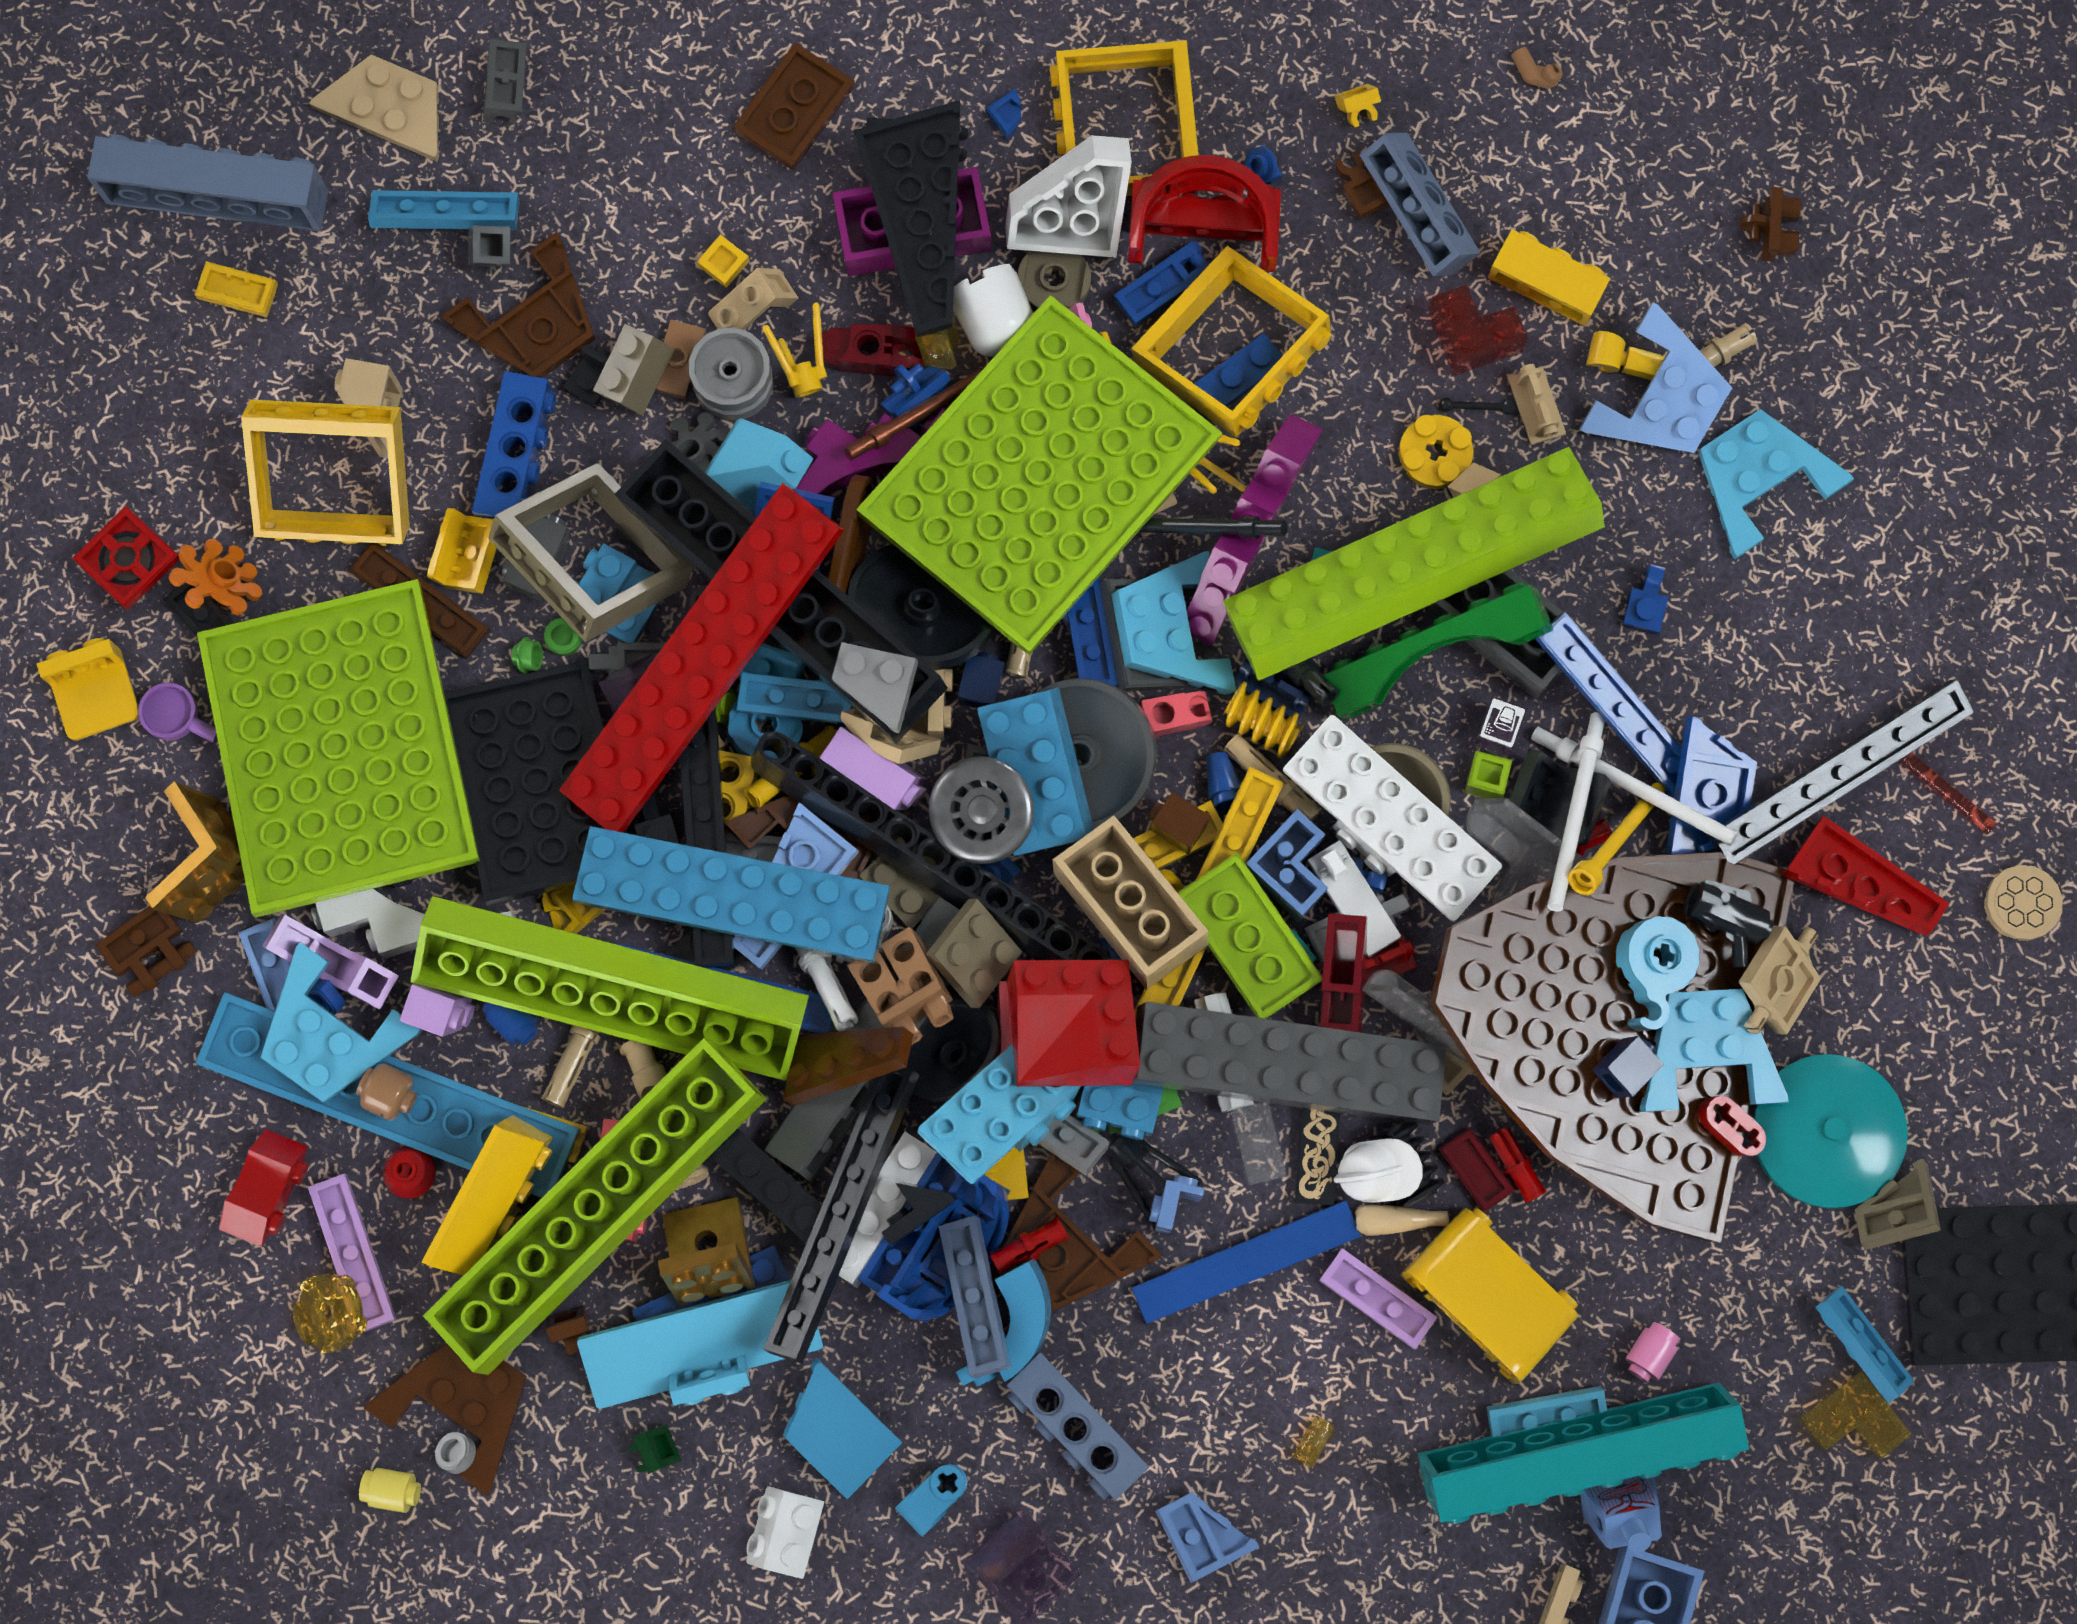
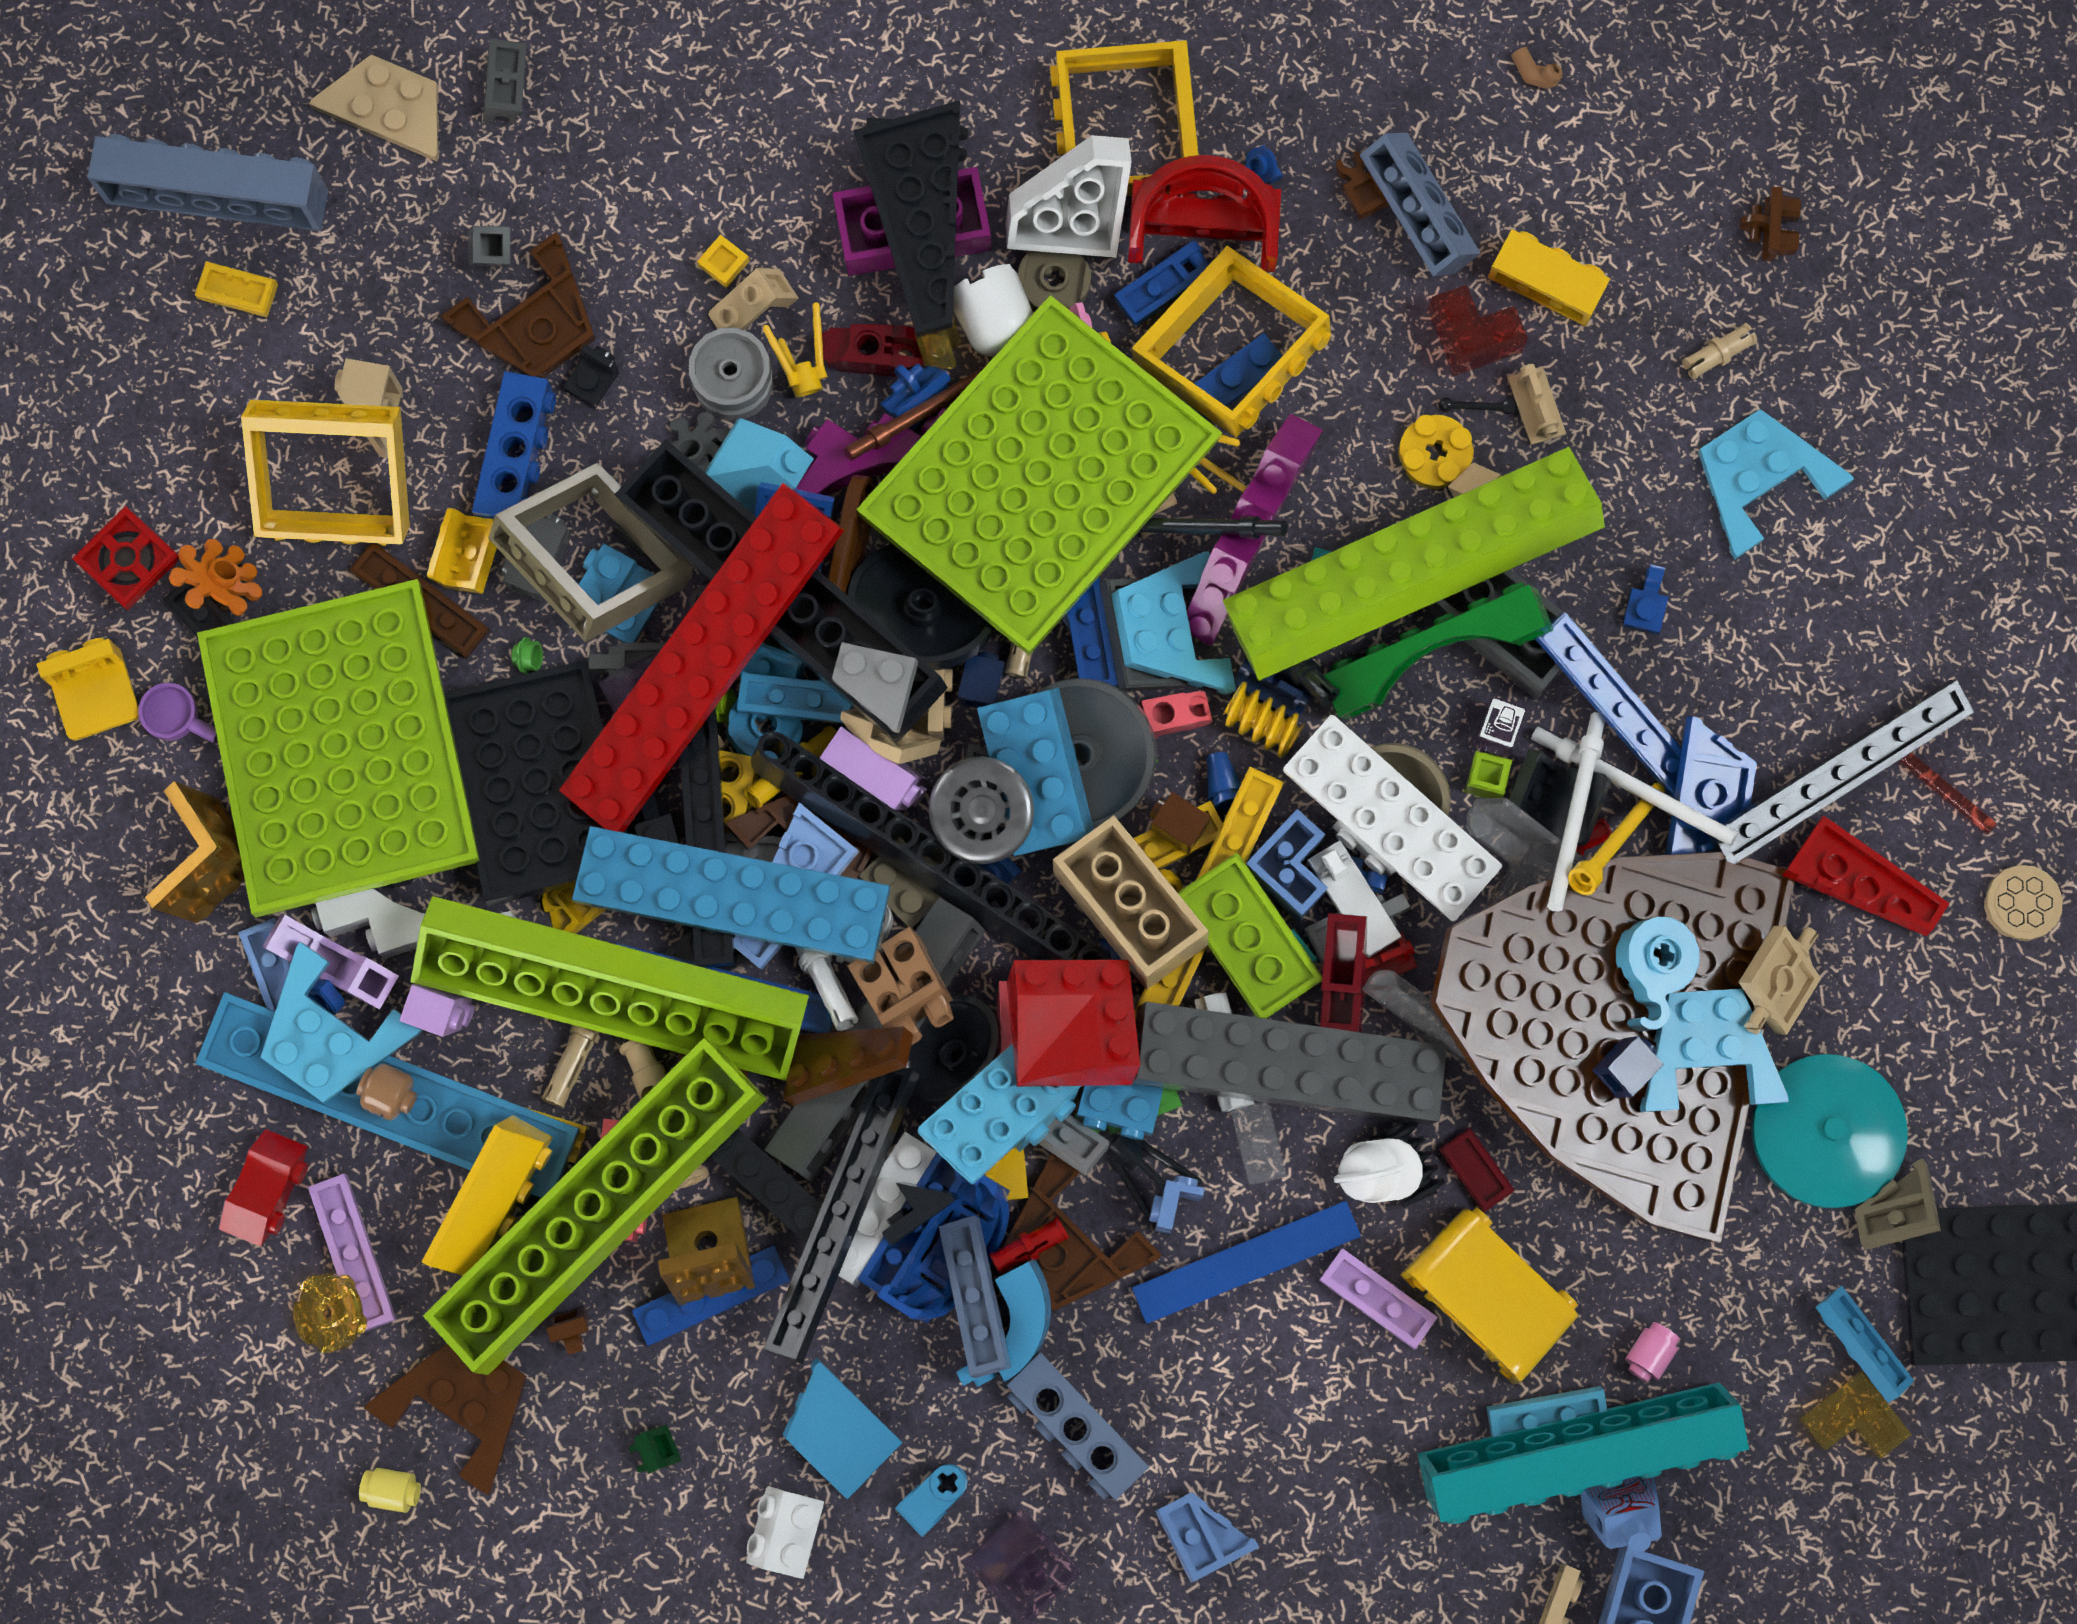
(137, 941): reddish brown plate -> none
(406, 1184): red cone -> none
(443, 209): dark azure plate -> none
(455, 1452): light grey tile -> none
(511, 1024): blue brick -> none
(561, 638): bright green tile -> none
(633, 369): dark tan brick -> none
(676, 378): medium nougat plate -> none
(686, 1350): medium azure bracket -> none
(794, 106): reddish brown plate -> none
(973, 953): dark tan plate -> none
(1006, 113): blue tile -> none
(1290, 795): tan pin -> none
(1313, 1441): clear yellow pin -> none
(1317, 1157): tile -> none
(1358, 99): yellow tile -> none
(1389, 1219): tan piece -> none
(1454, 1072): tan tile -> none
(1517, 1164): red axle -> none
(1609, 353): yellow piece -> none
(1678, 400): light blue wing -> none
(1726, 1132): beam -> none
(1730, 912): black piece -> none

